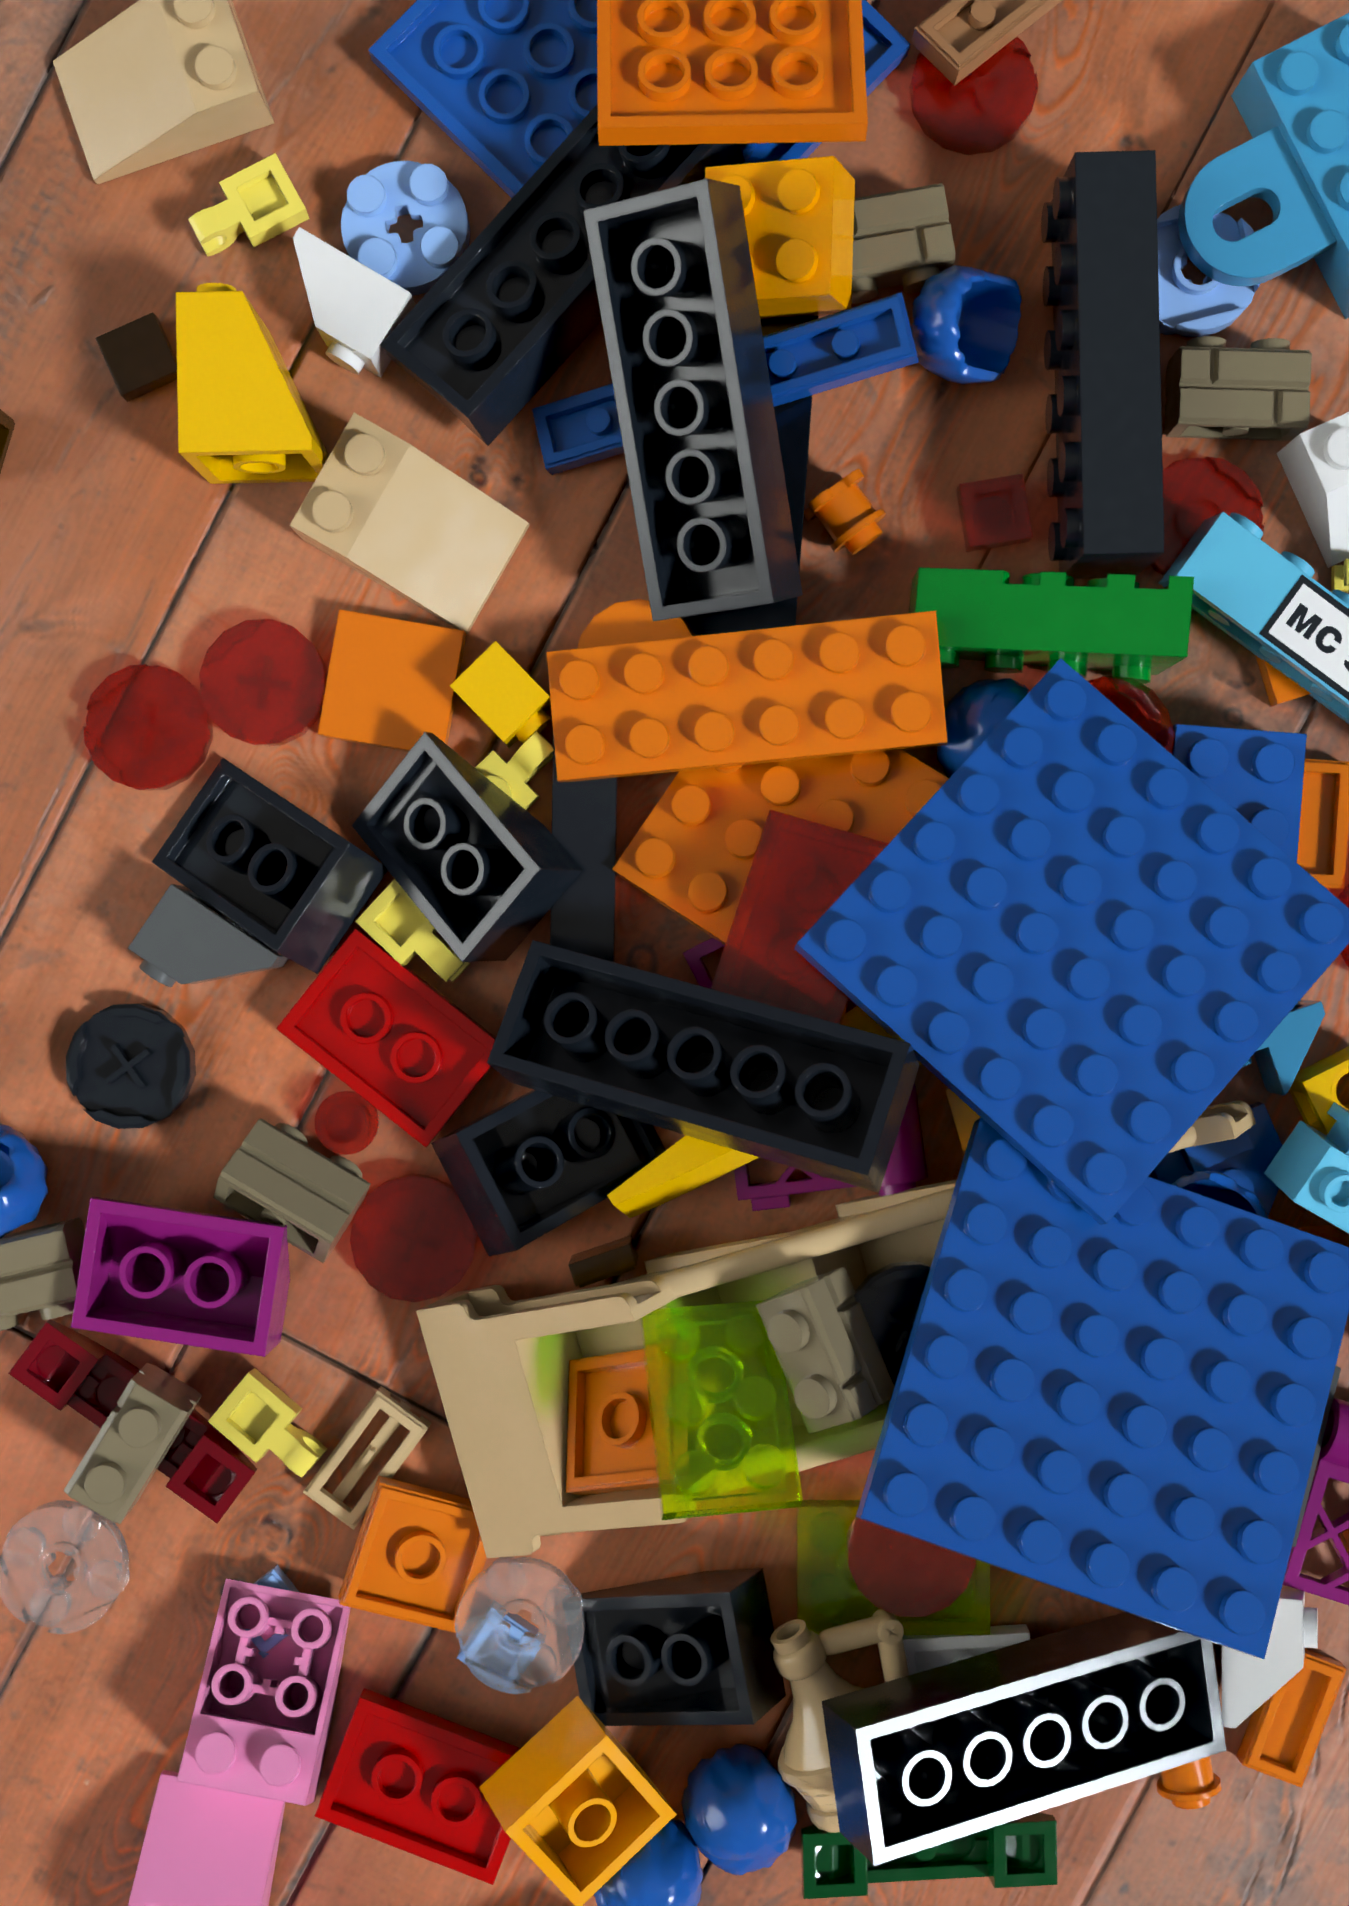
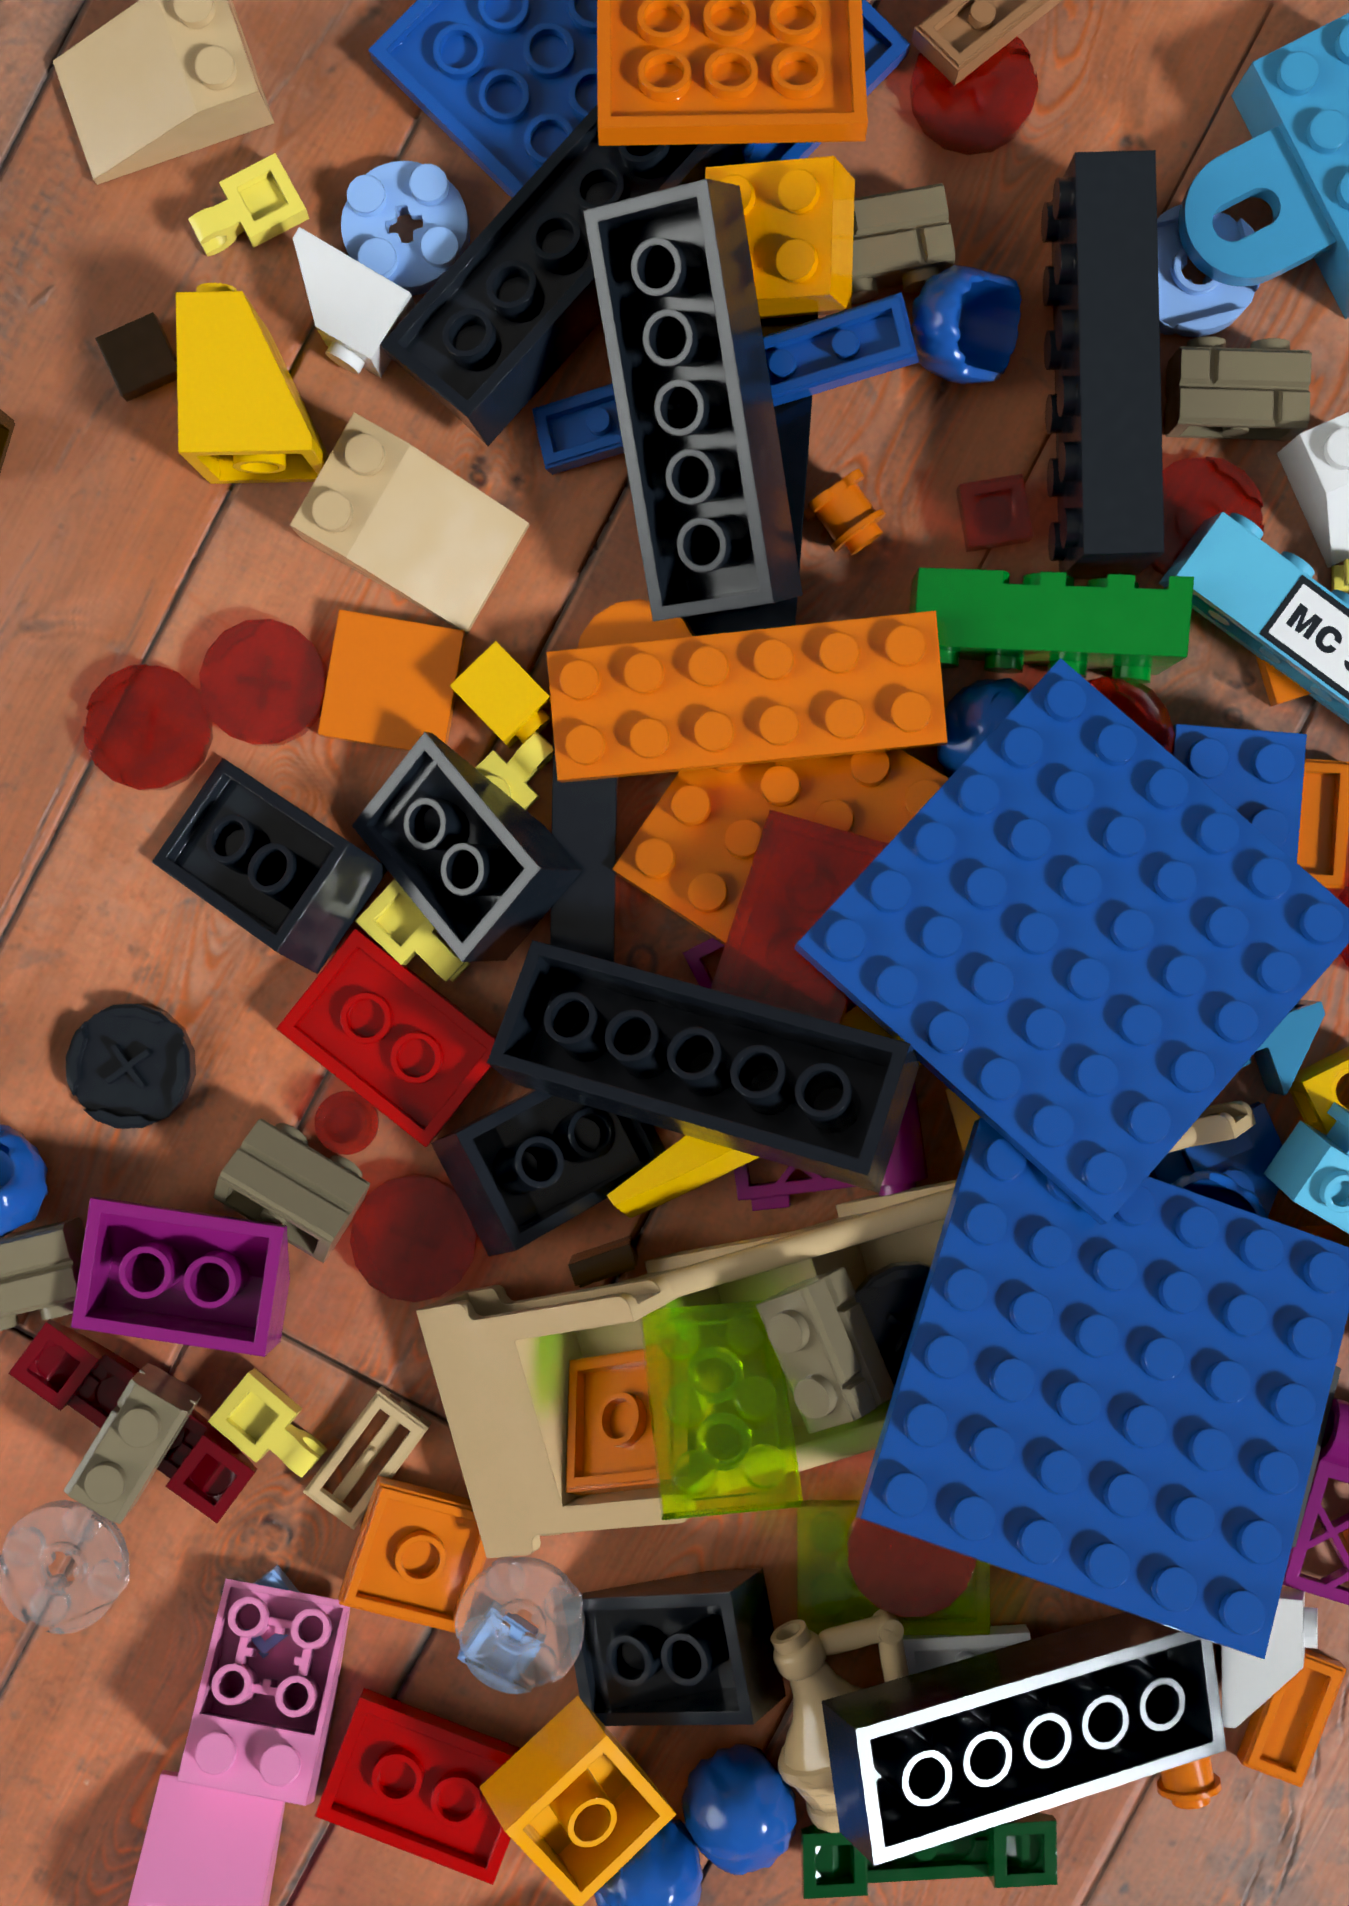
(197, 943): dark grey slope -> none

